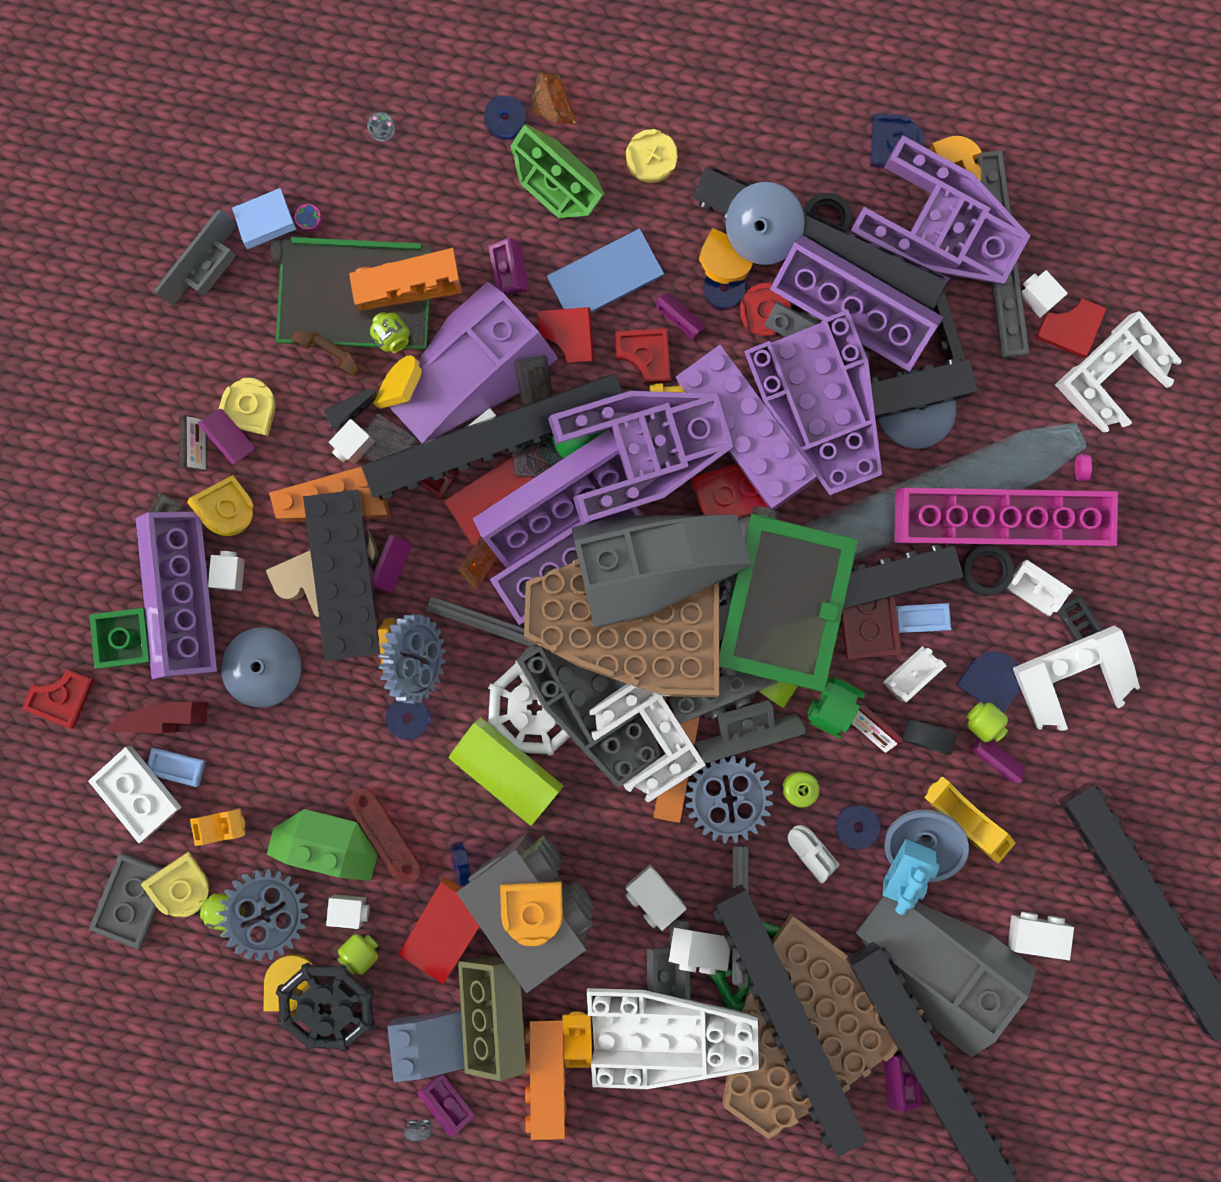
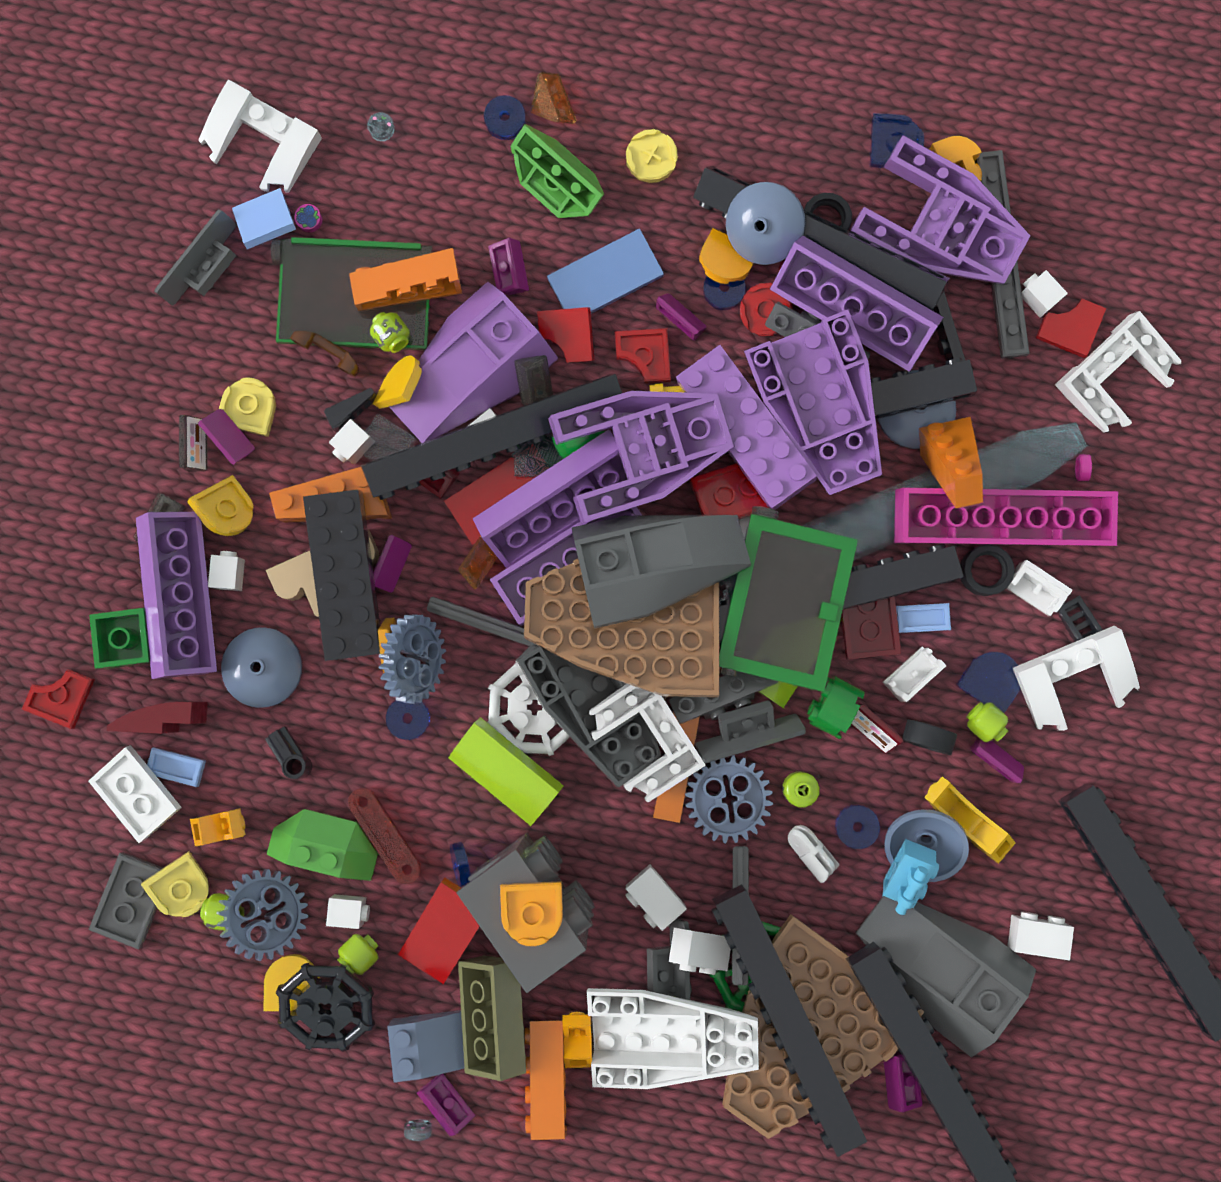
(239, 106): none -> white wedge
(287, 751): none -> black piece
(954, 460): none -> orange wedge

